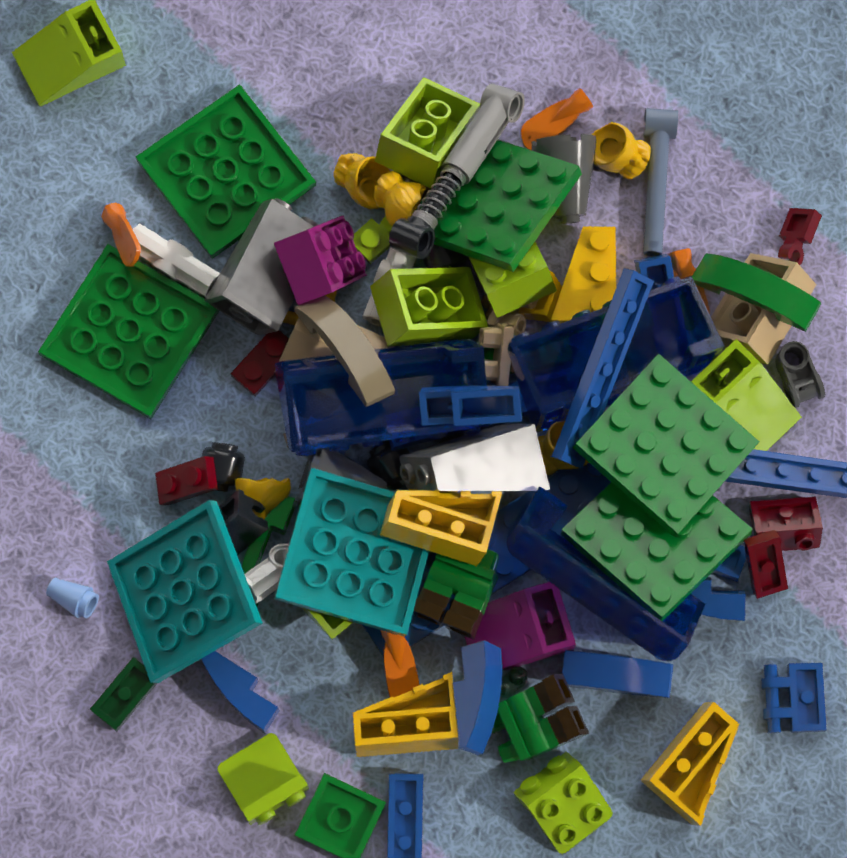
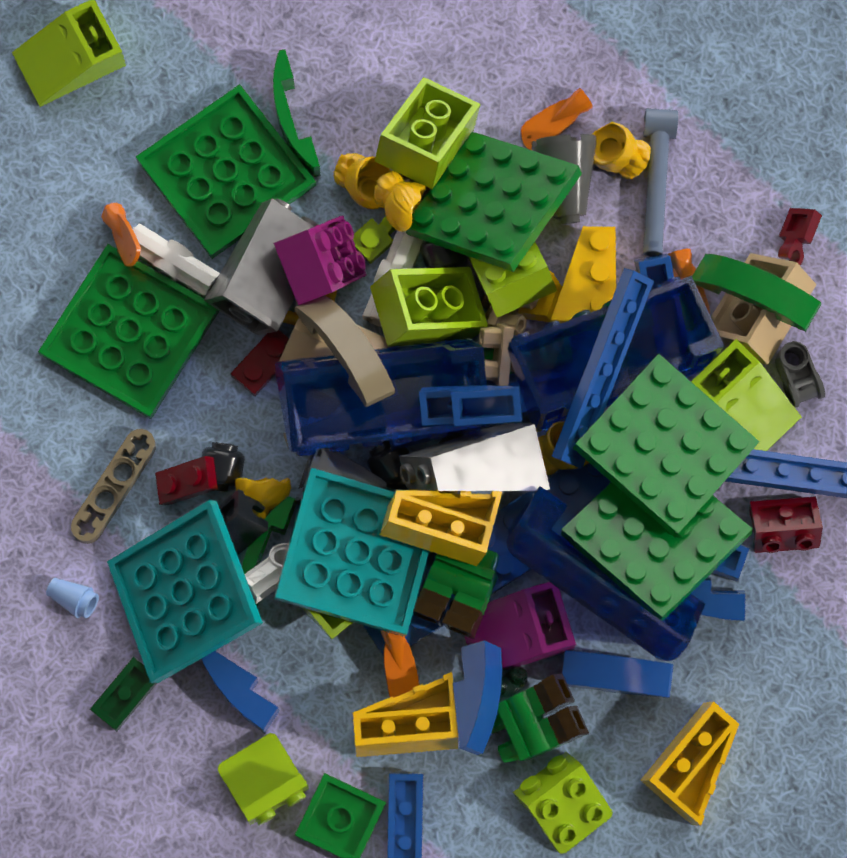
(109, 484): none -> dark tan beam
(302, 148): none -> green slope
(497, 108): piece -> none
(765, 564): dark red plate -> none
(805, 694): blue plate -> none

